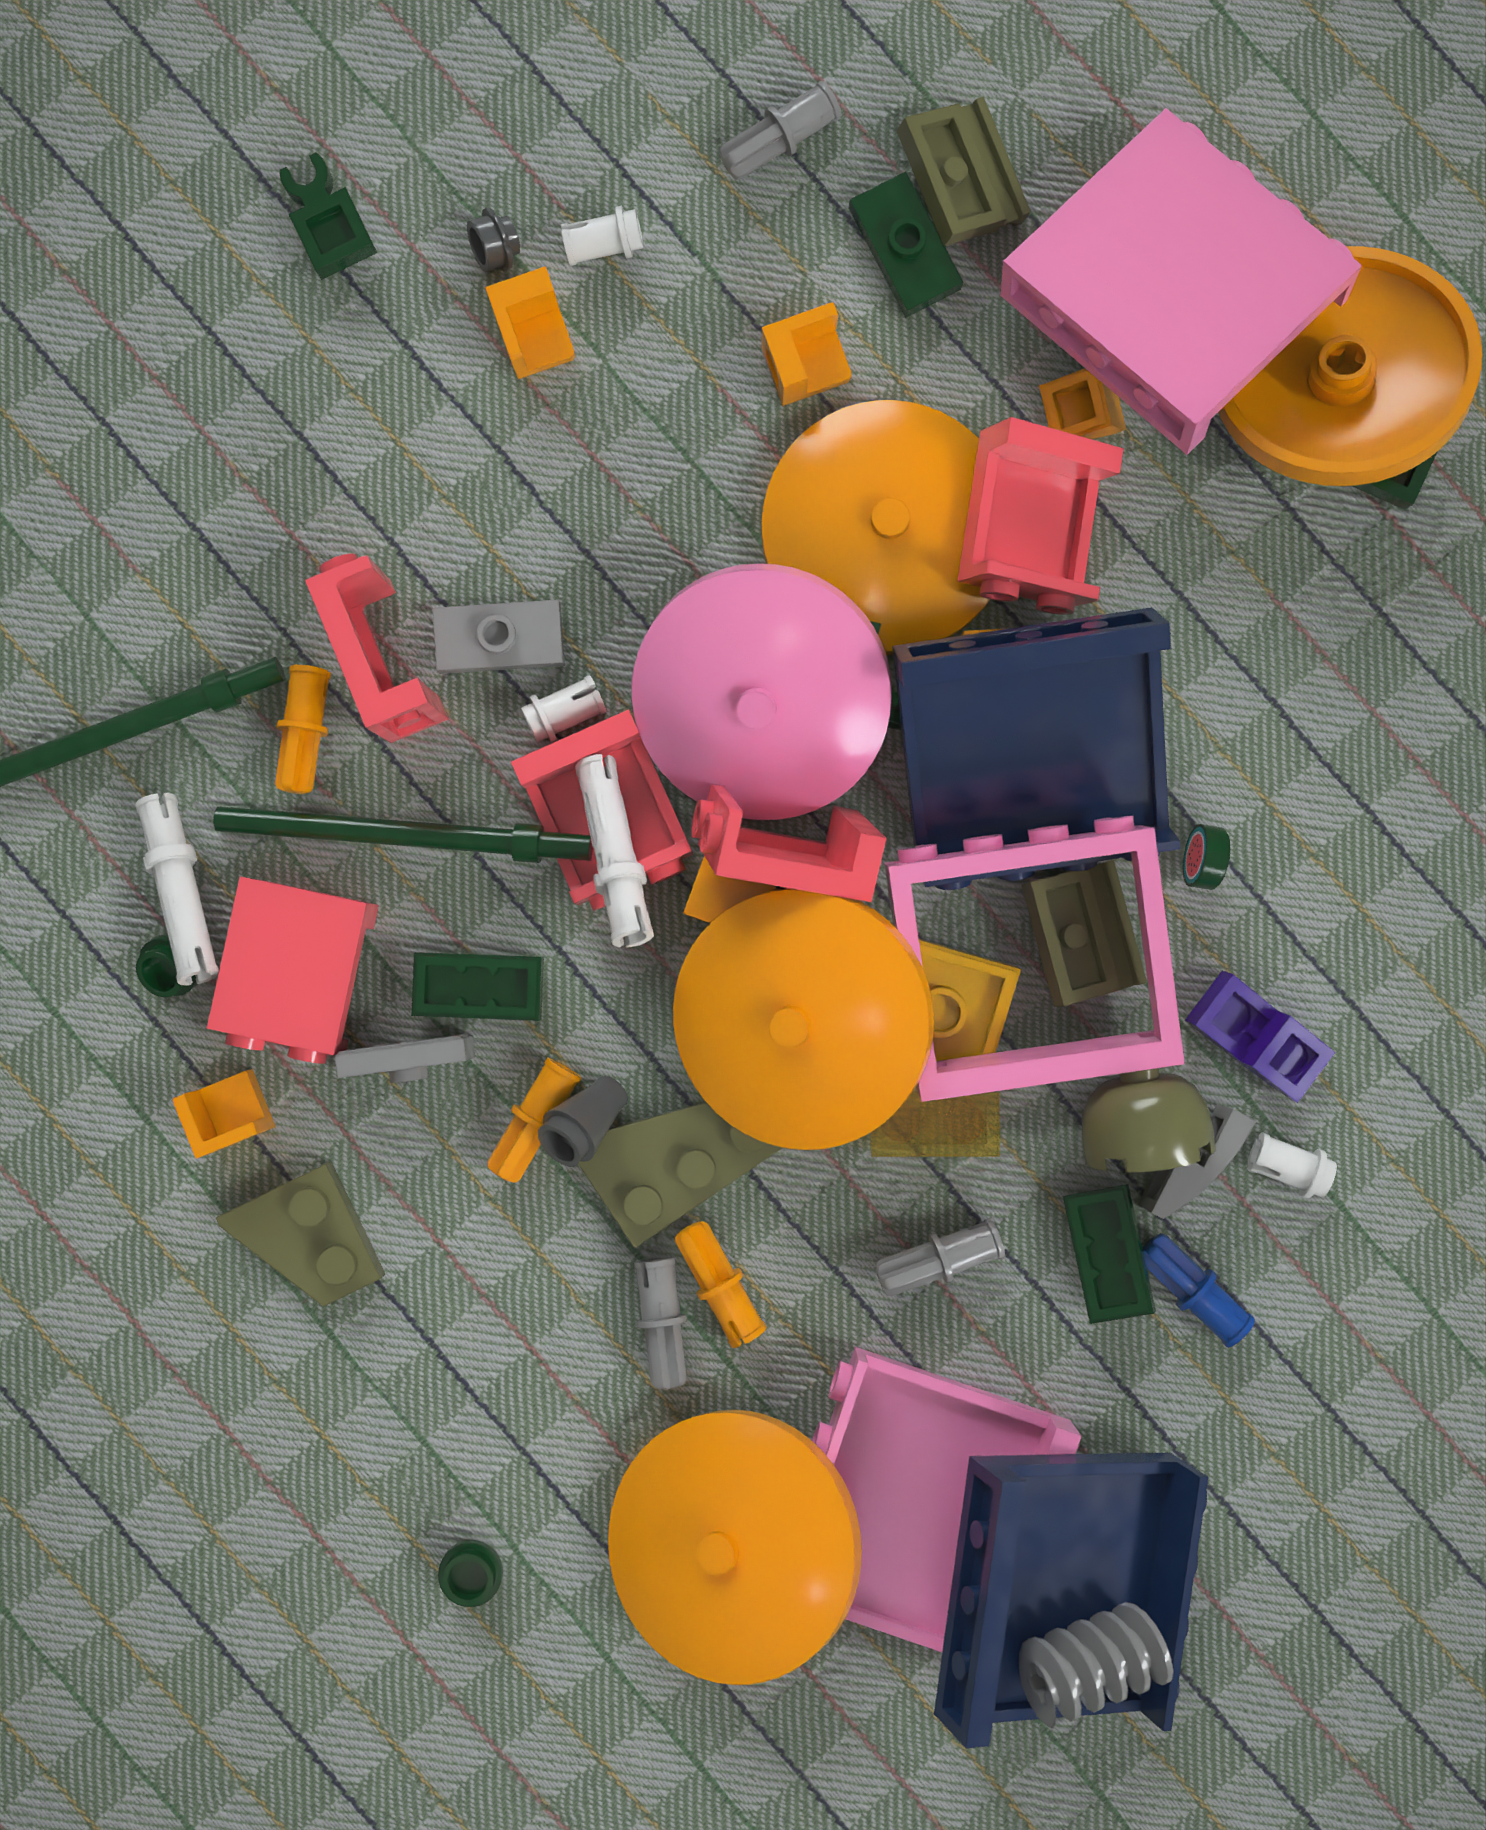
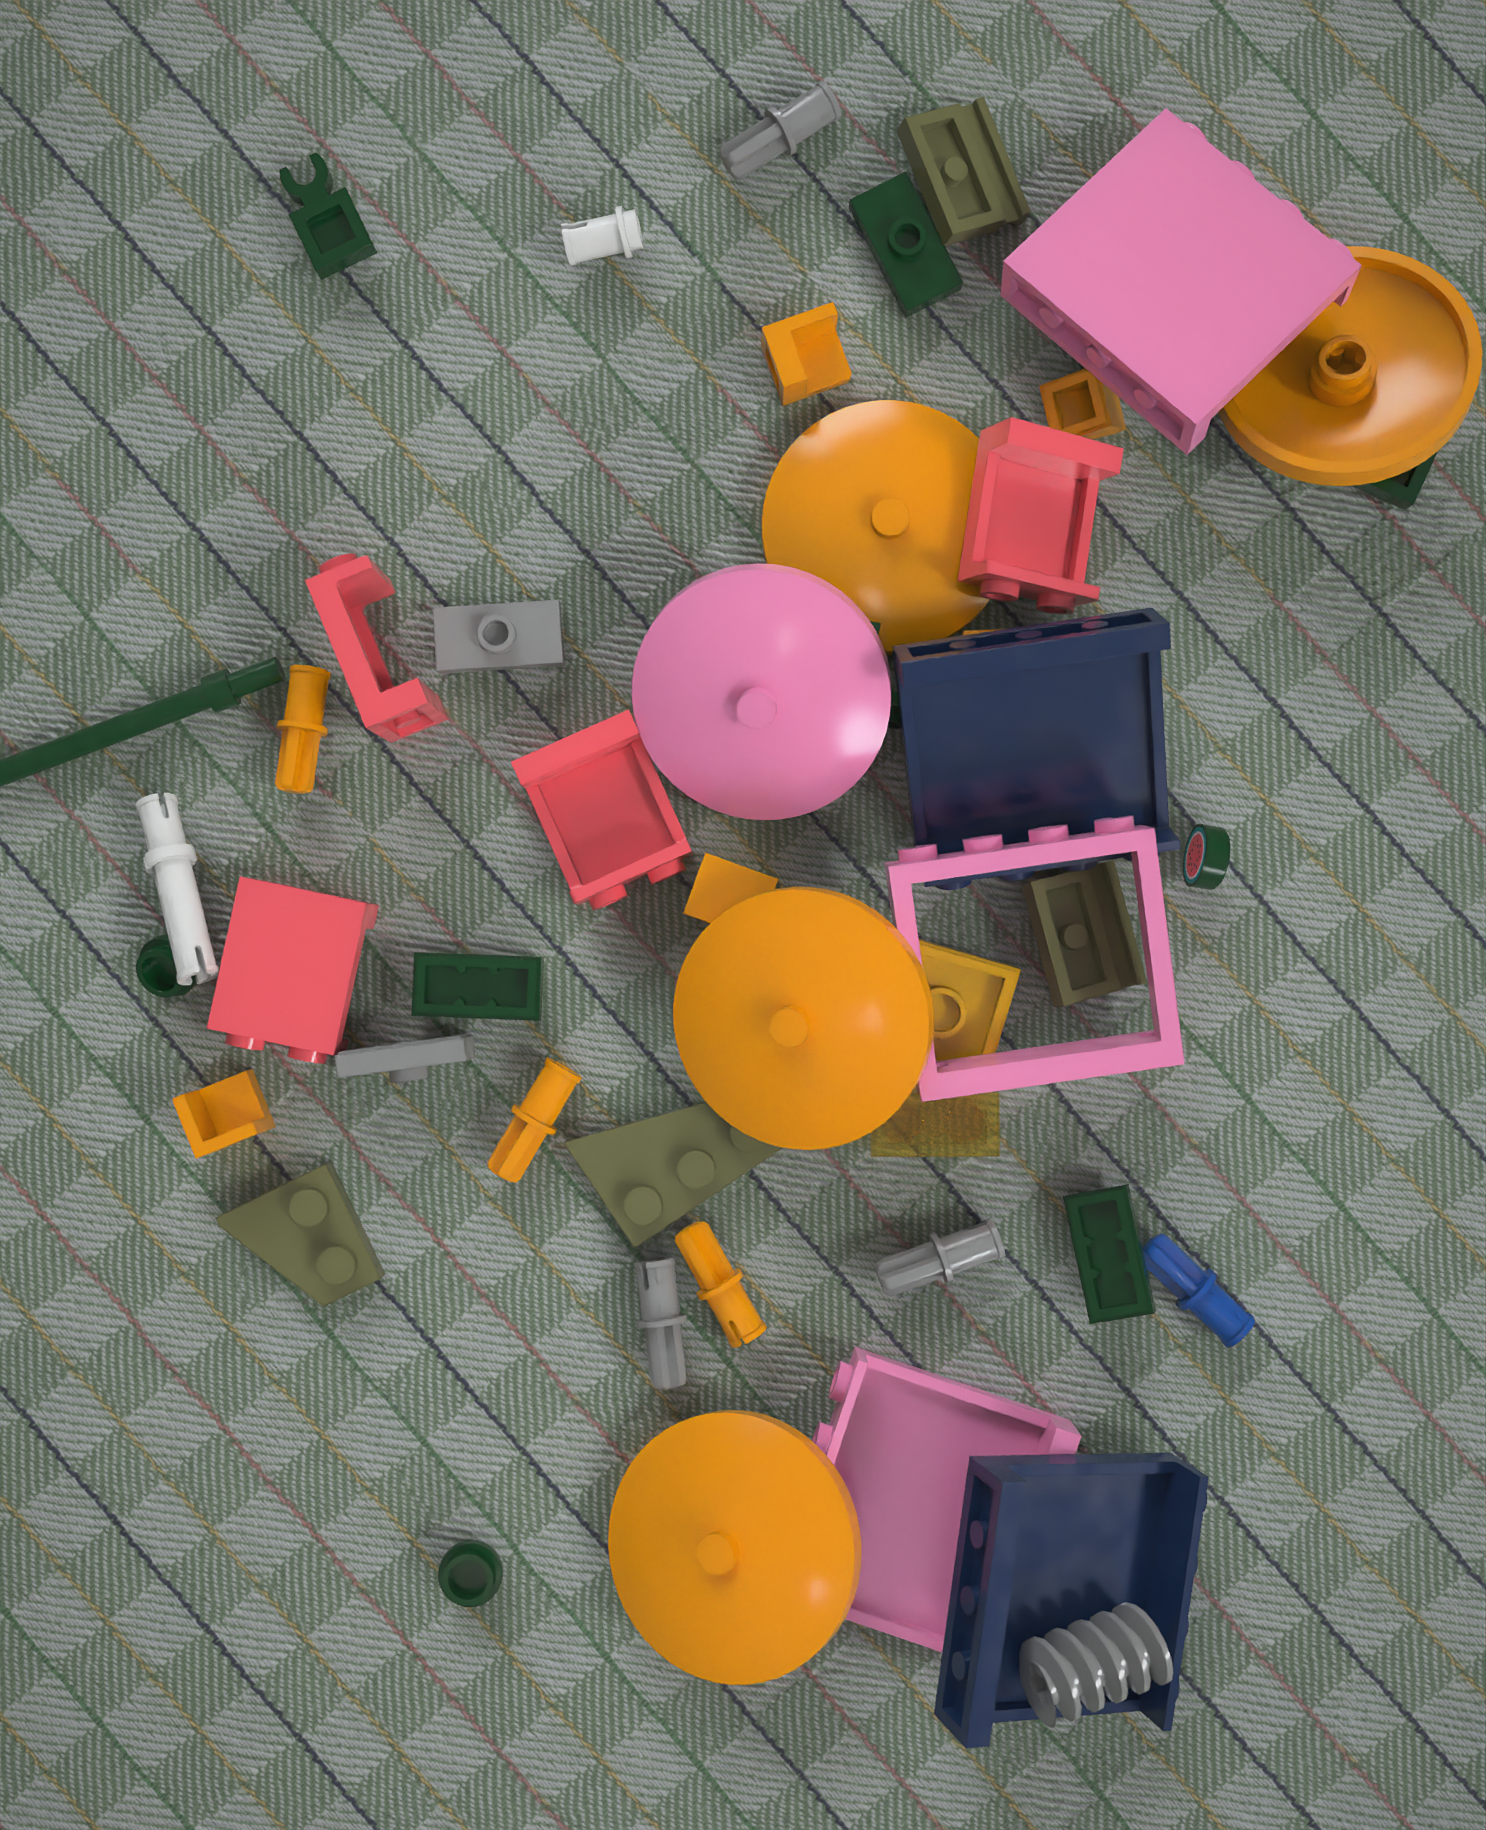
(493, 241): dark grey plate -> none
(523, 842): dark green bar -> none
(531, 322): light orange panel -> none
(563, 709): white pin -> none
(580, 1123): dark grey cone -> none
(618, 872): white pin -> none
(838, 867): coral panel -> none
(1148, 1121): olive cylinder -> none
(1178, 1186): light grey slope -> none
(1260, 1036): dark purple slope -> none
(1292, 1165): white pin -> none

